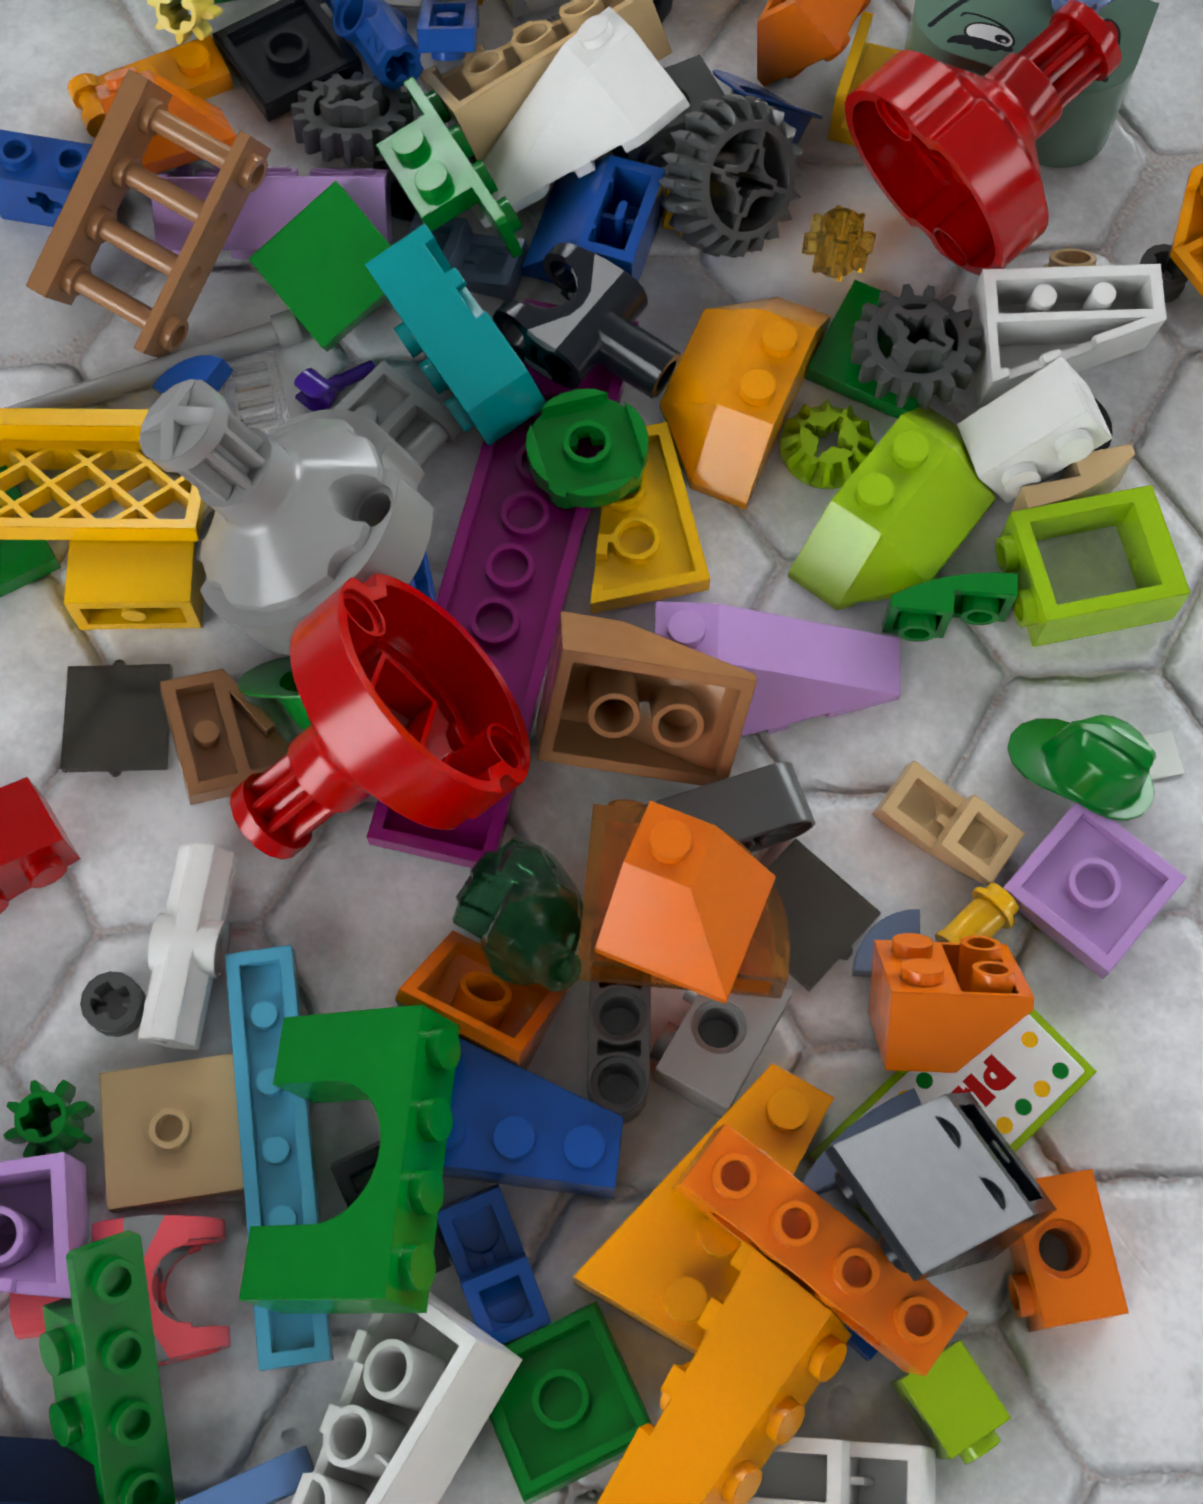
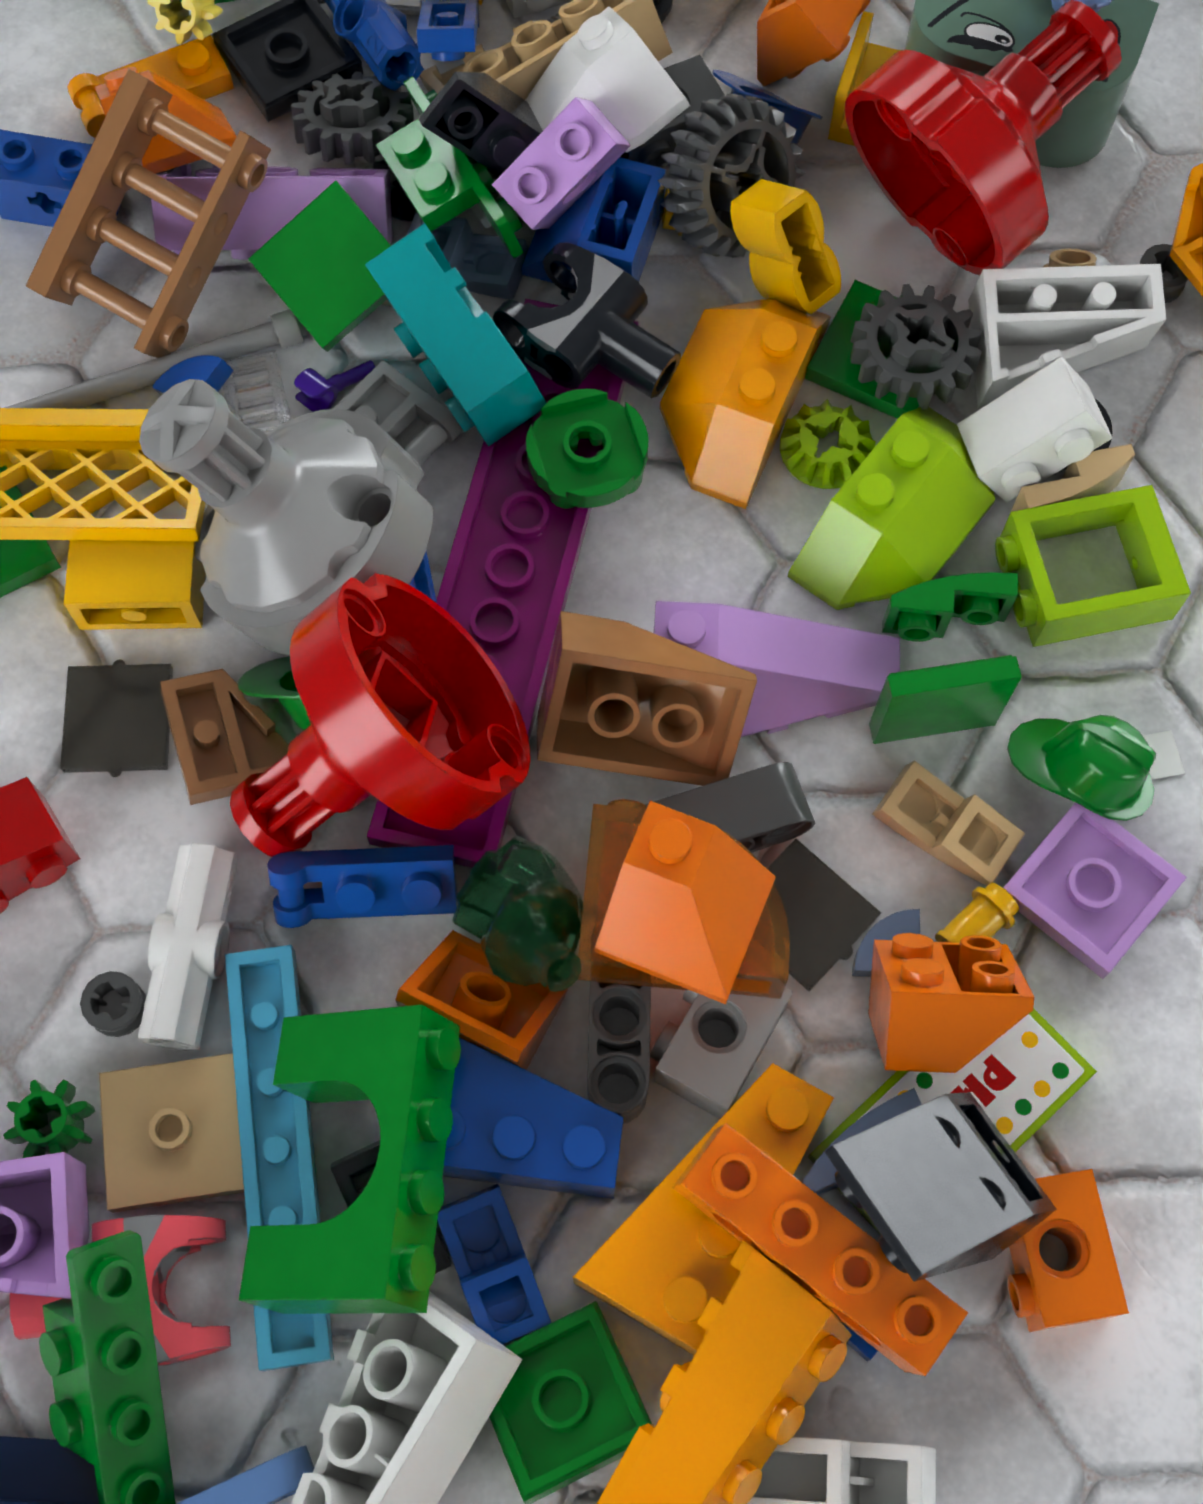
(363, 883): none -> blue plate
(482, 119): none -> black slope
(561, 164): none -> lavender brick
(649, 537): yellow wing -> none
(786, 245): none -> yellow brick
(838, 242): clear yellow gear -> none
(944, 699): none -> green tile
(954, 1405): lime brick -> none

